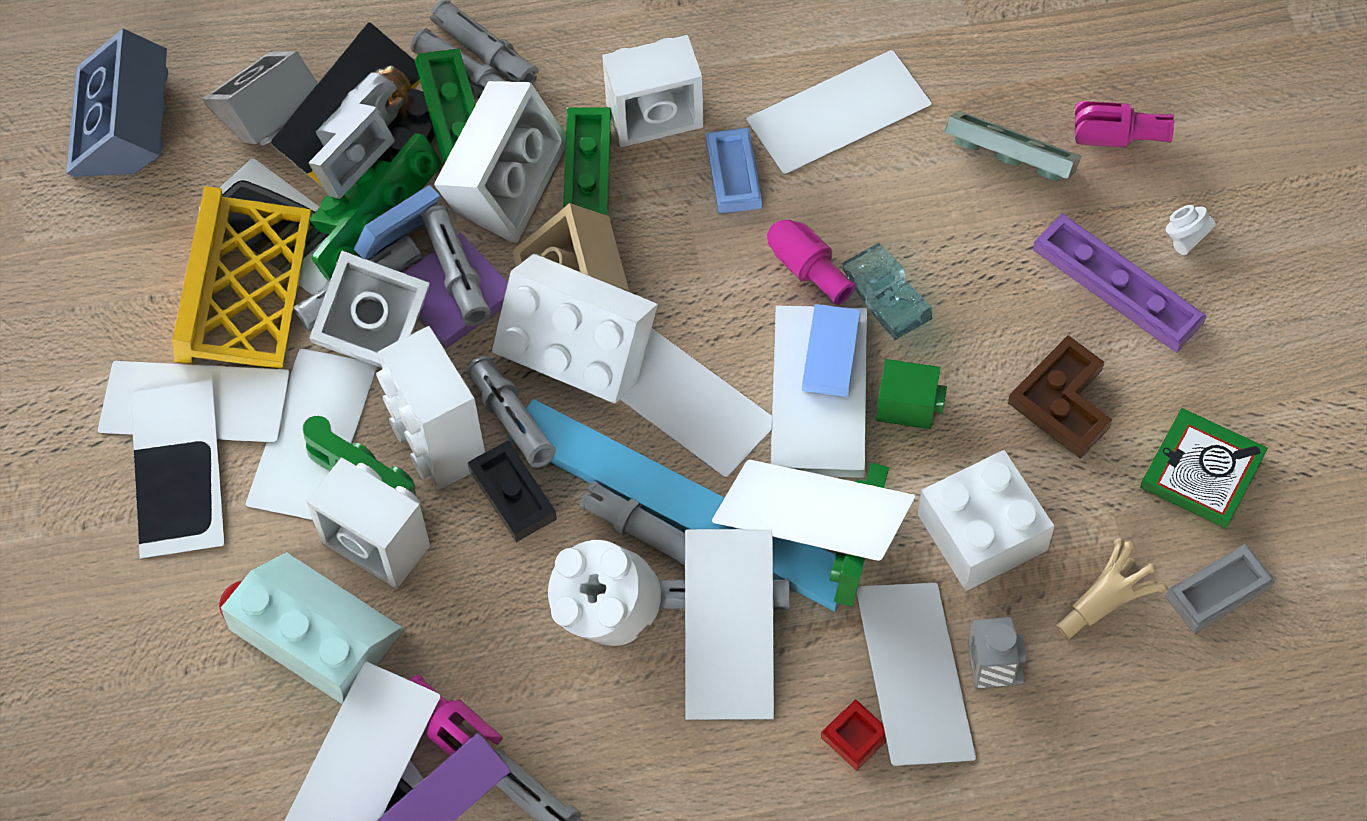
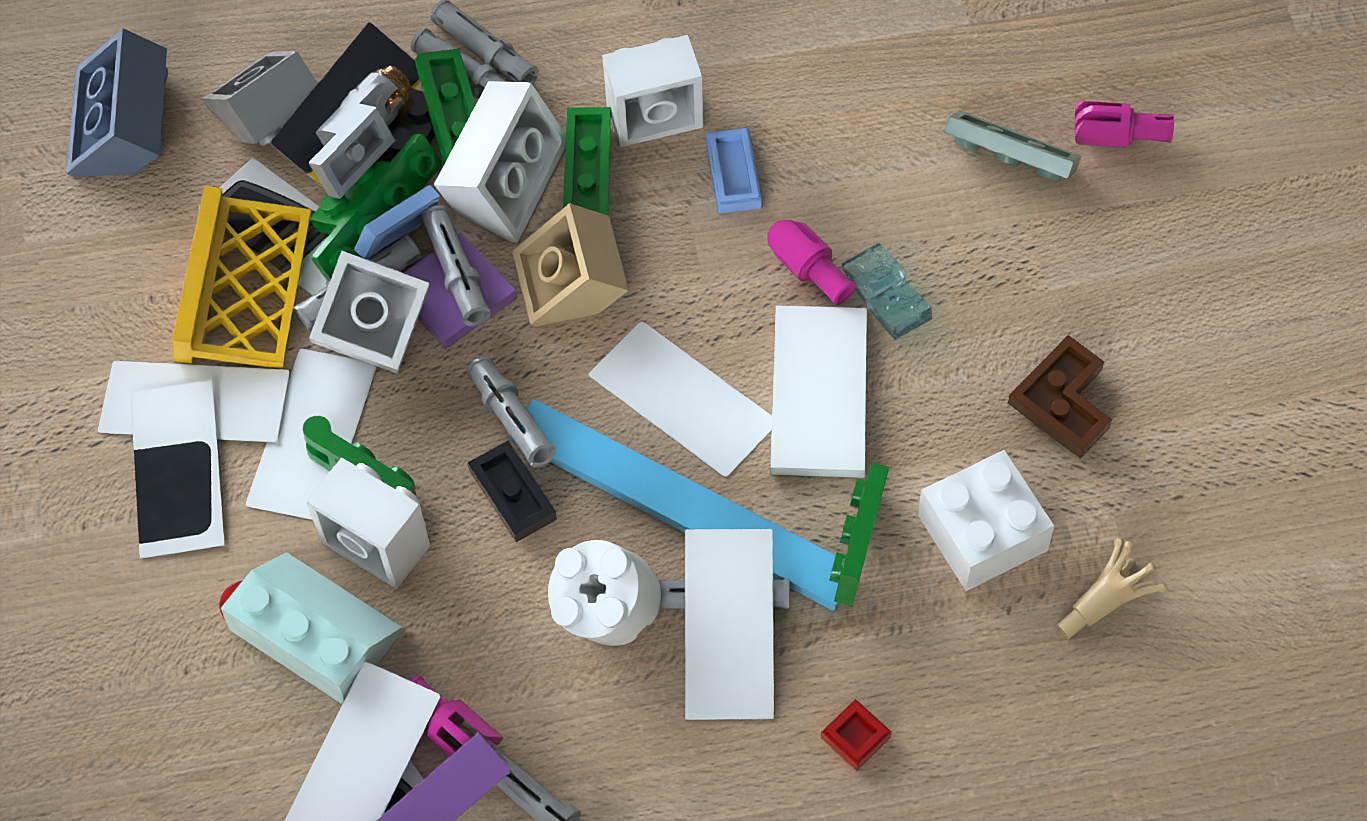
(430, 407): white brick -> none
(574, 328): white brick -> none
(631, 519): light grey pin -> none
(814, 509): white sticker -> none
(831, 350): light blue tile -> none
(838, 111): white sticker -> none
(910, 394): green brick -> none
(915, 674): white sticker -> none
(996, 653): light grey brick -> none
(1119, 282): medium lavender tile -> none
(1189, 227): white plate -> none
(1203, 468): tile -> none
(1220, 588): light grey tile -> none

